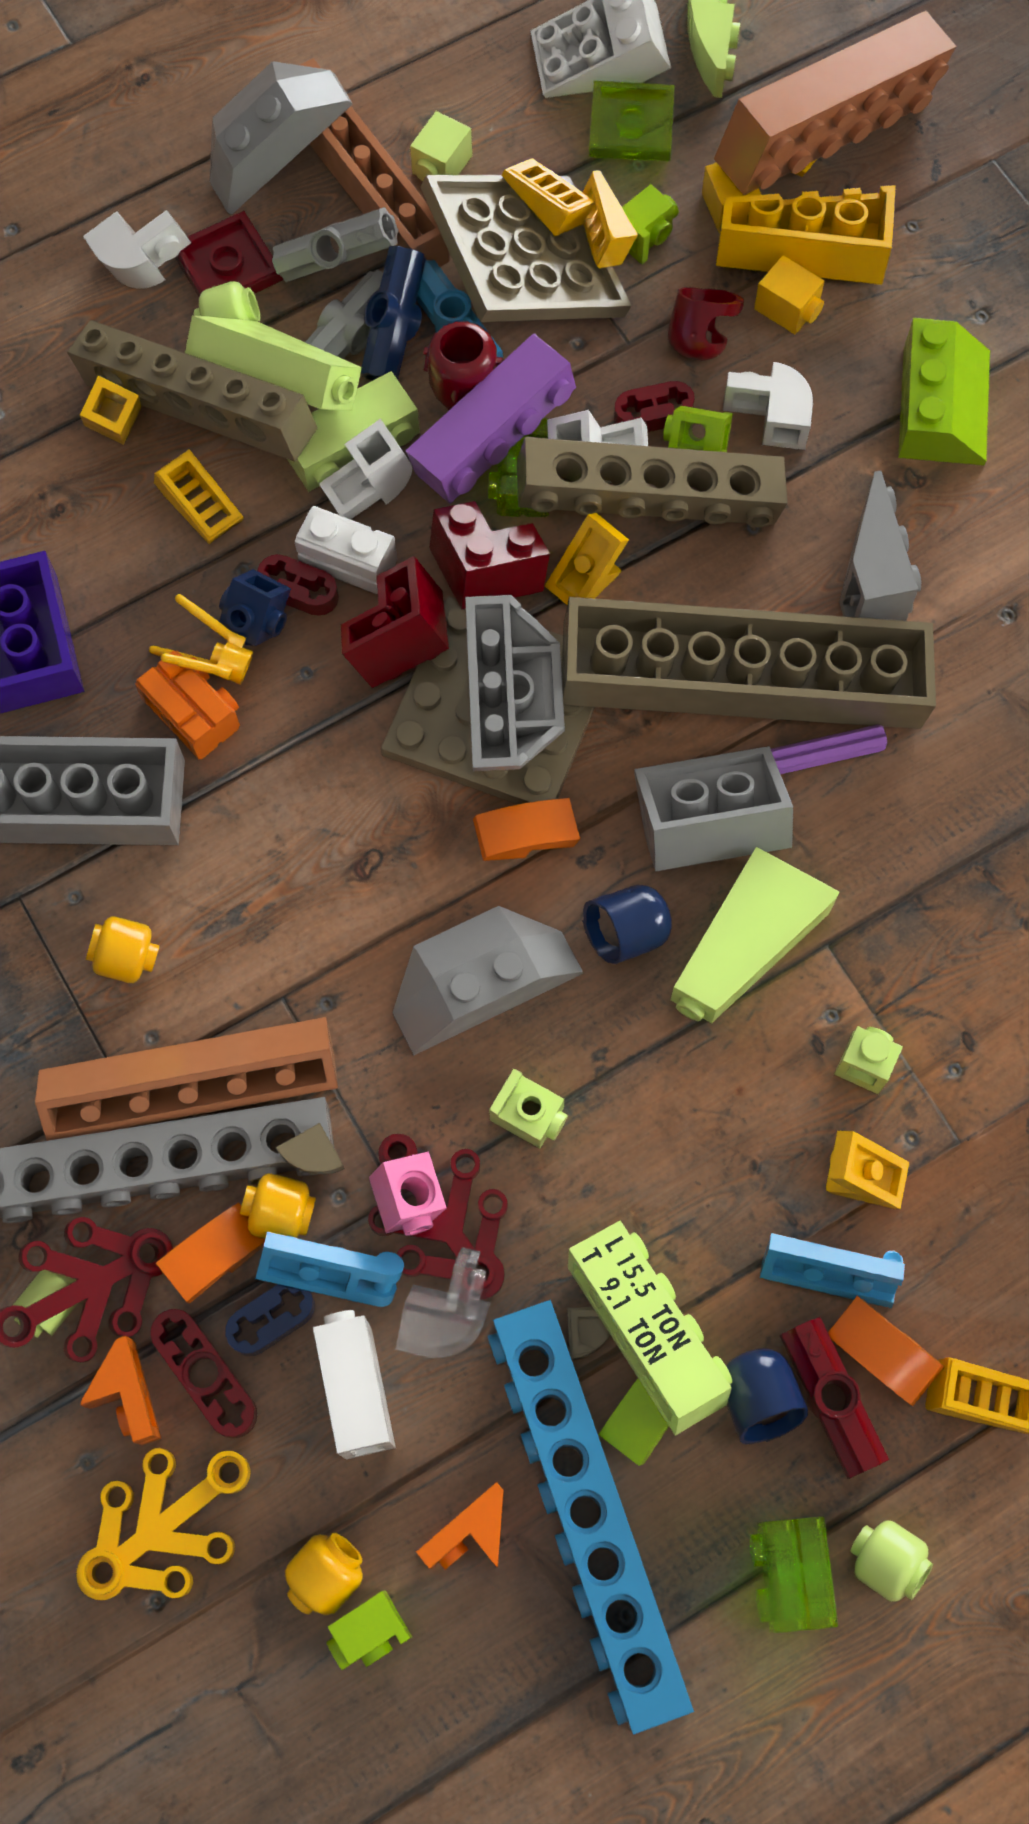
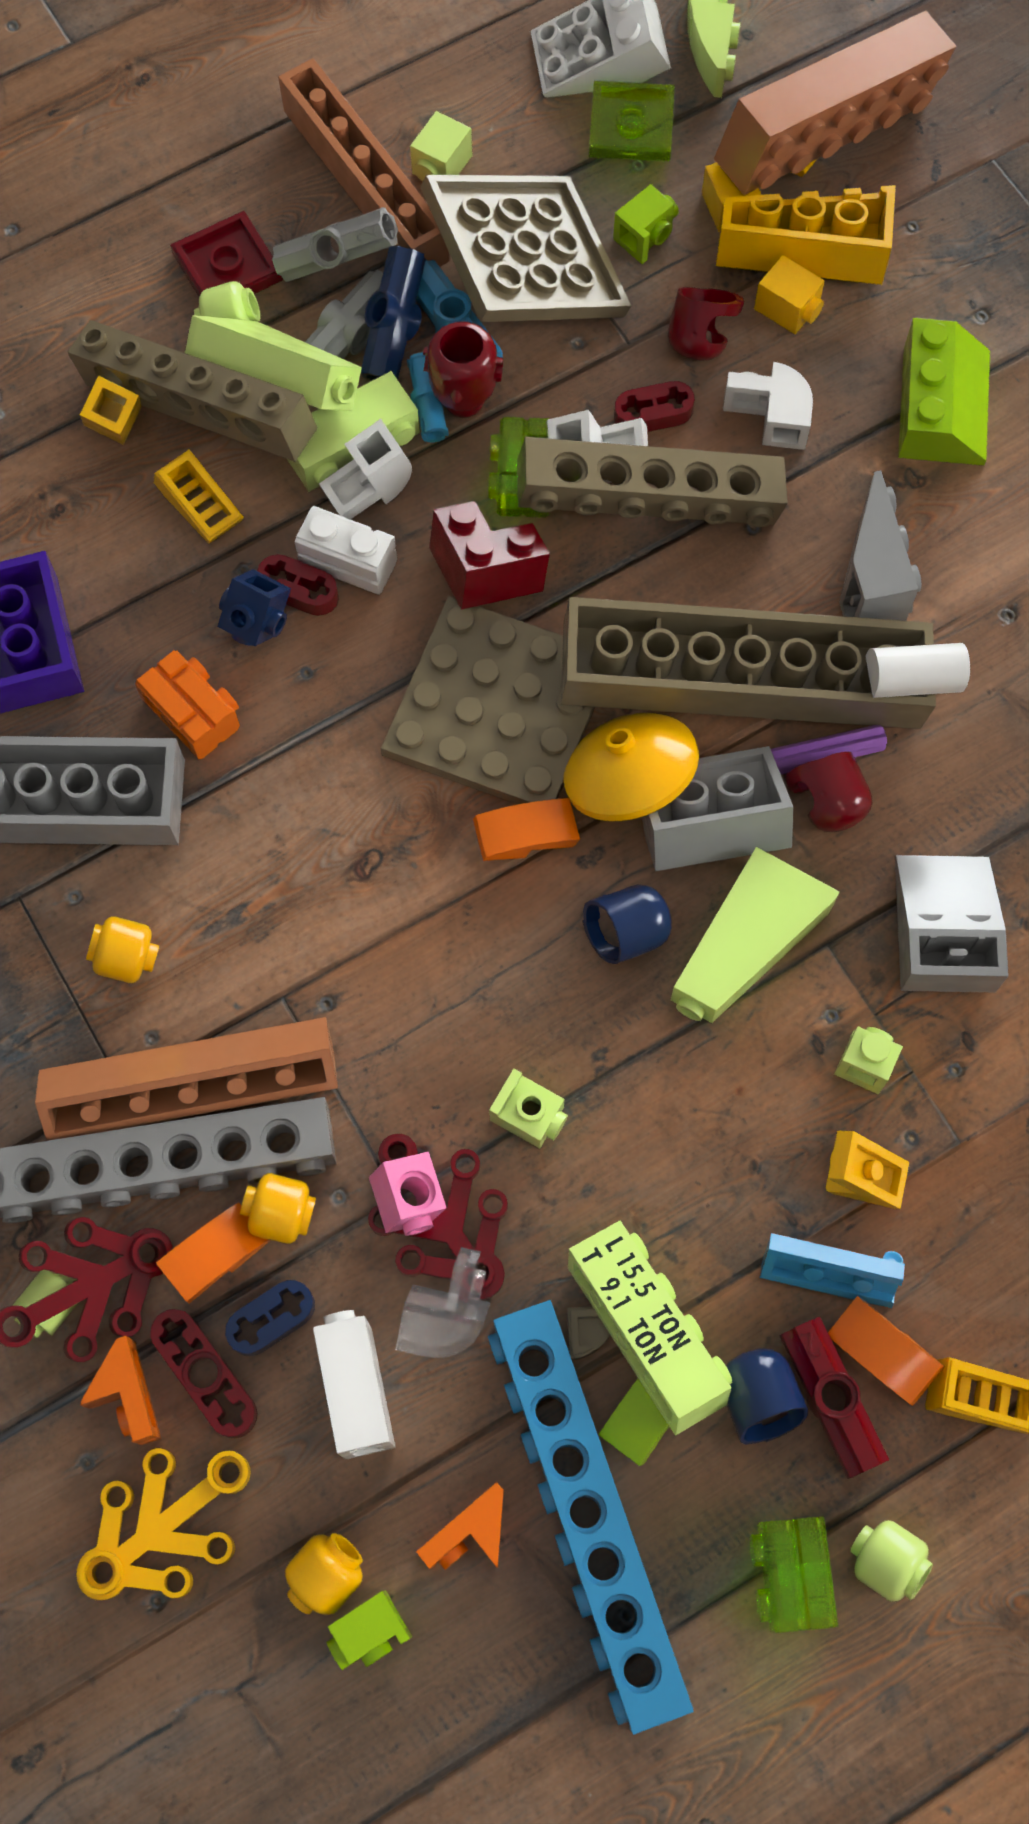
(136, 256): white brick -> none
(226, 661): yellow plant -> none
(270, 126): light grey wedge -> none
(311, 1152): dark tan tile -> none
(330, 1270): dark azure plate -> none
(401, 629): dark red brick -> none
(429, 408): none -> dark azure pin
(478, 974): light grey wedge -> none
(492, 418): medium lavender brick -> none
(511, 684): light grey wedge -> none
(549, 196): yellow slope -> none
(588, 561): yellow slope -> none
(607, 225): yellow slope -> none
(631, 766): none -> yellow dish
(679, 429): lime brick -> none
(837, 790): none -> dark red helmet
(918, 669): none -> white brick
(949, 925): none -> light grey slope

